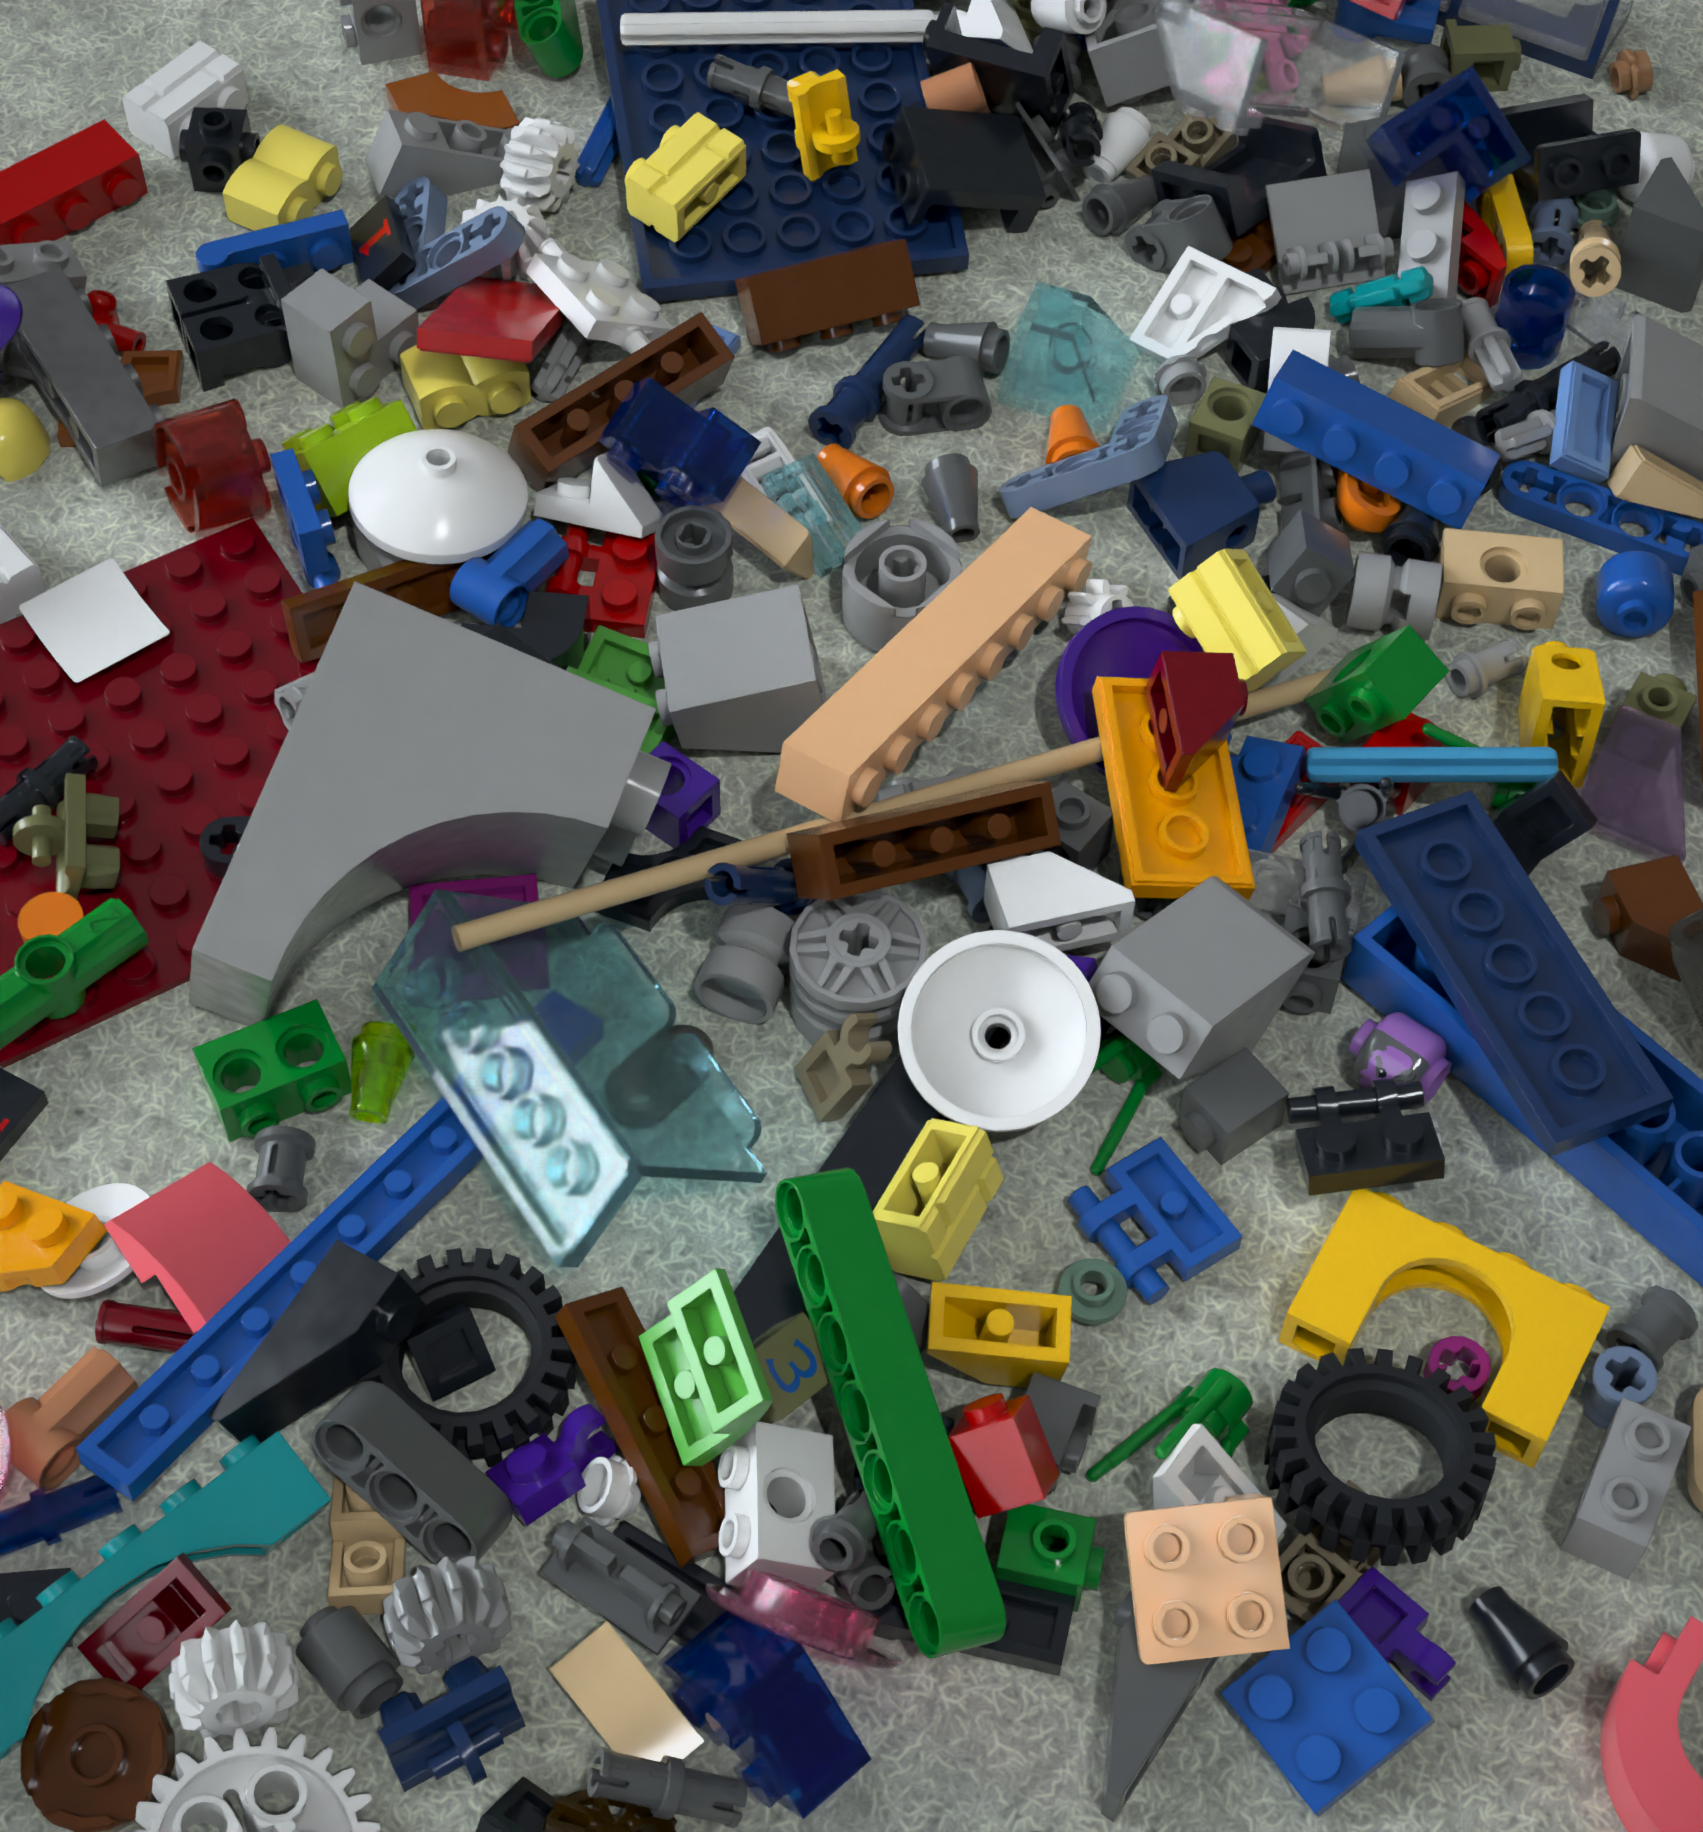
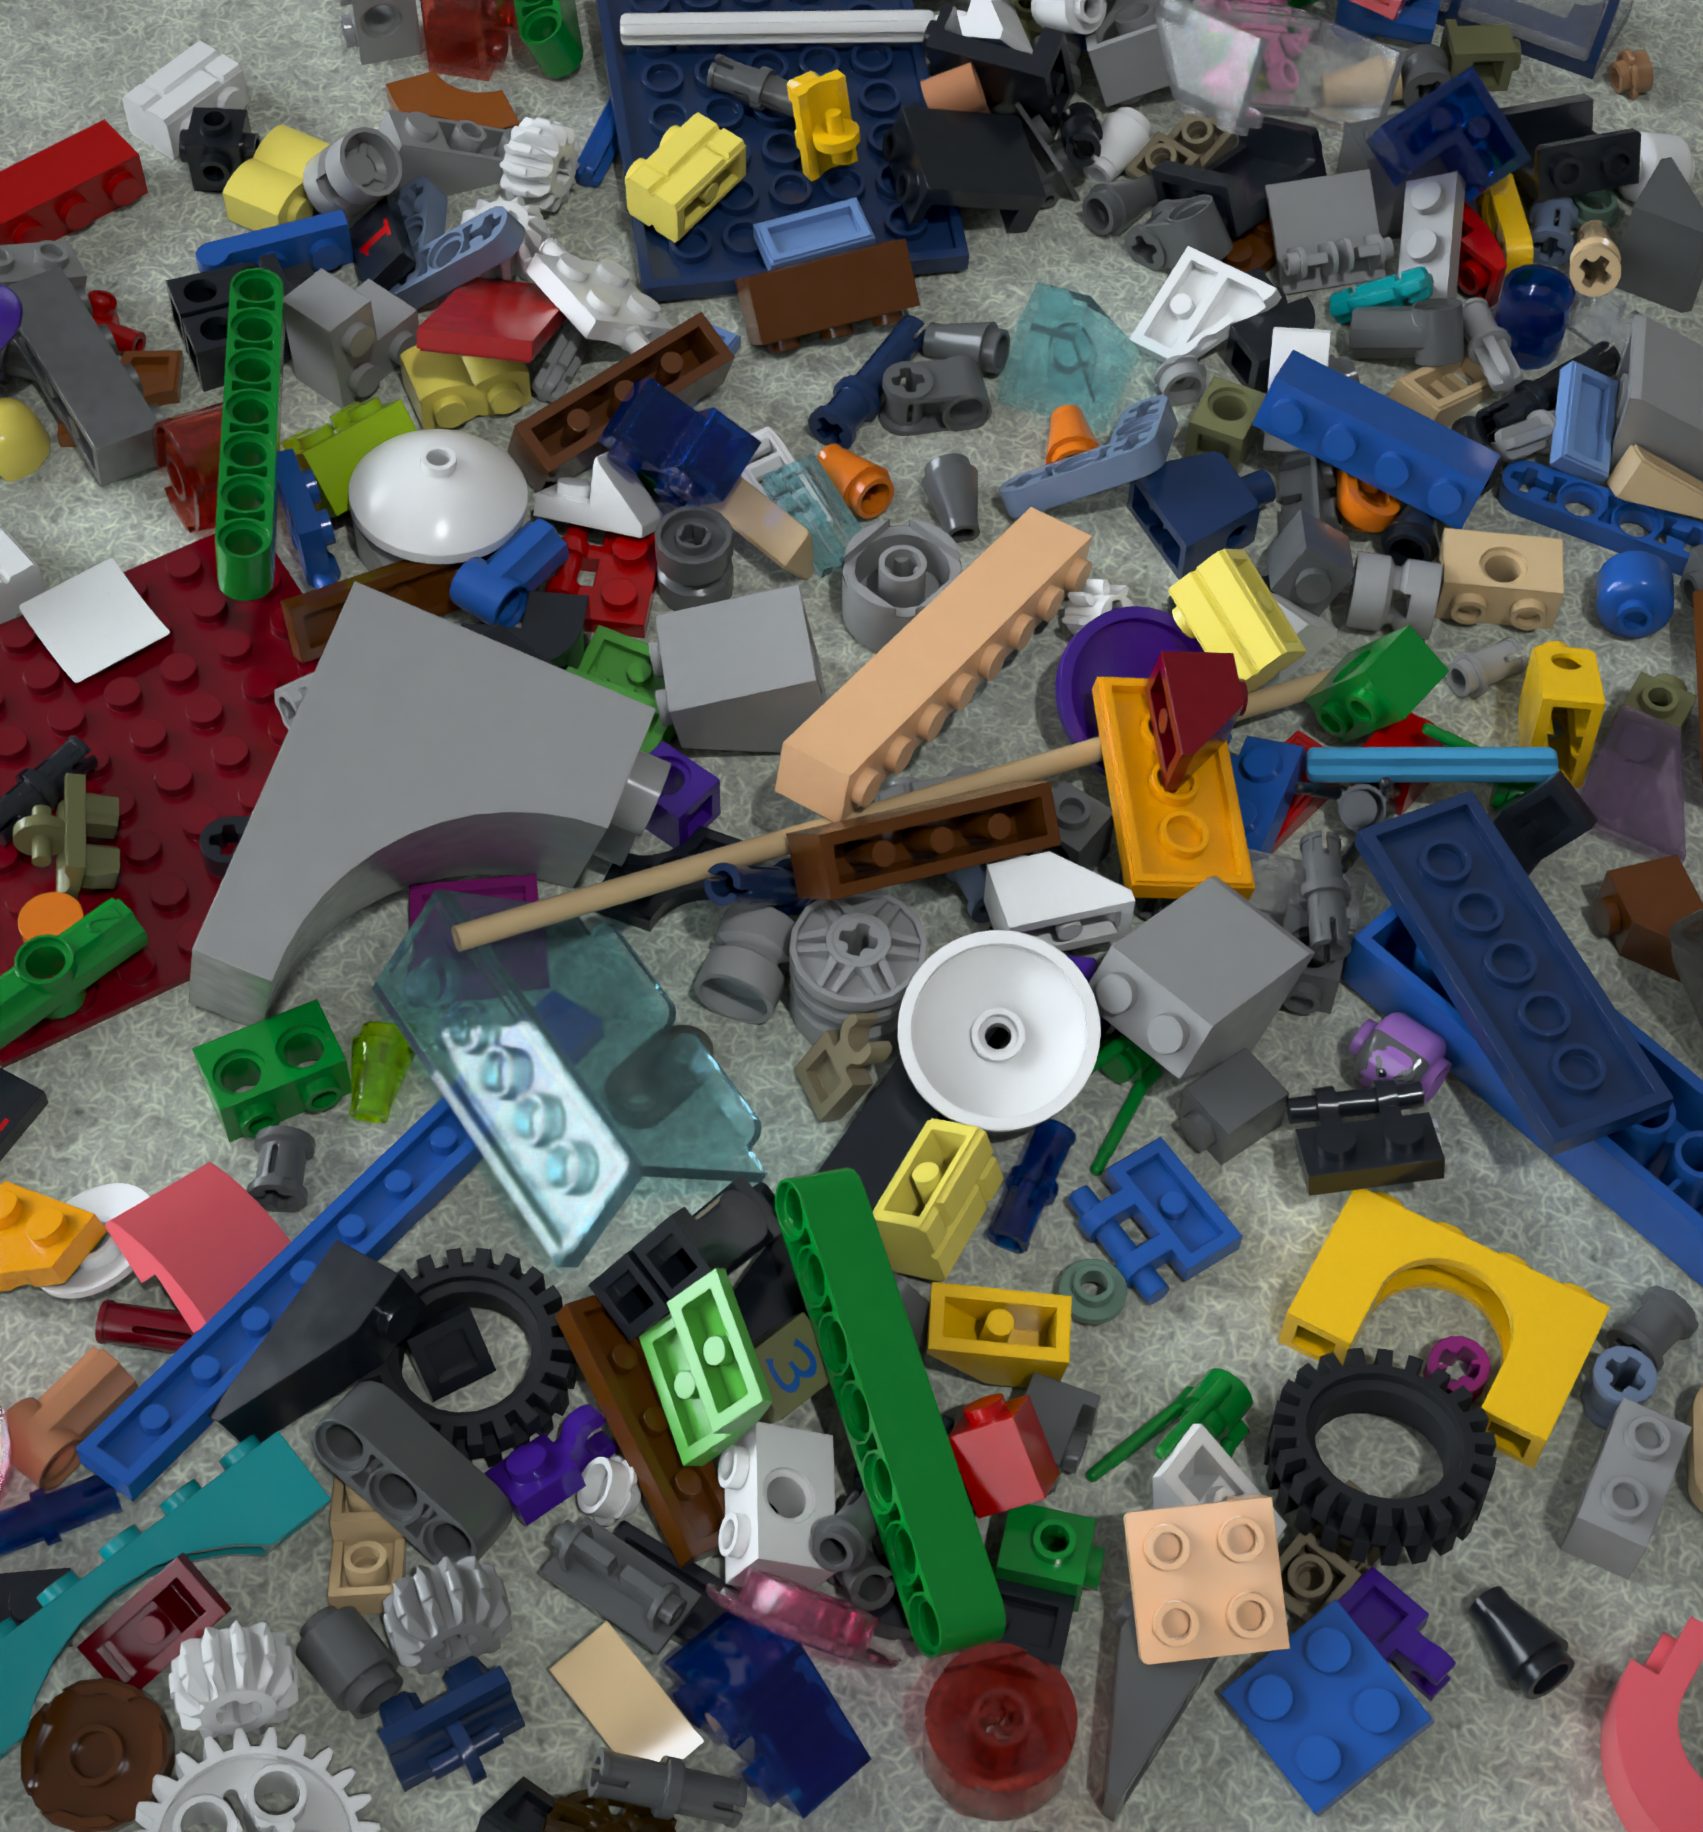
(250, 436): none -> green beam
(353, 172): none -> light grey wheel
(683, 1251): none -> black hips
(813, 234): none -> medium blue tile
(1026, 1701): none -> clear red brick
(1031, 1186): none -> clear blue pin

